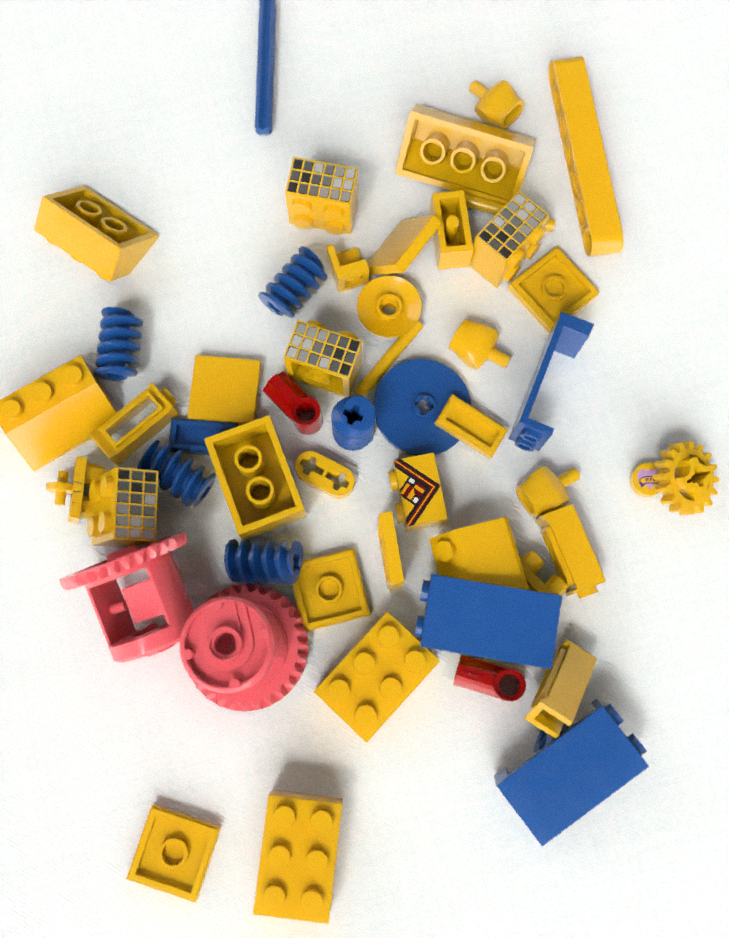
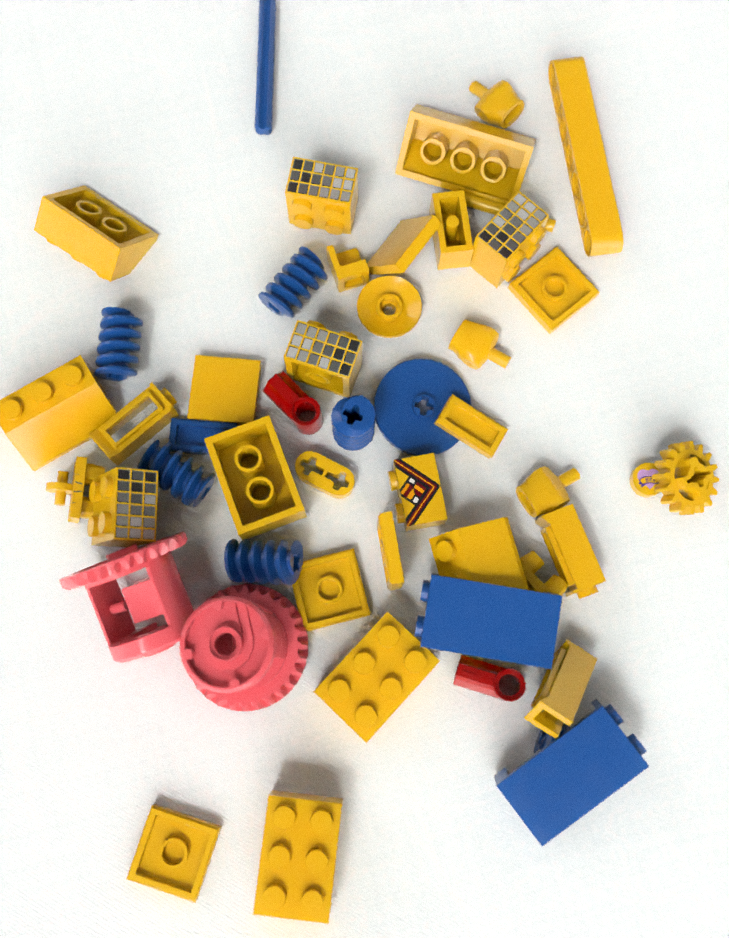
(386, 361): yellow bar -> none
(565, 338): blue panel -> none

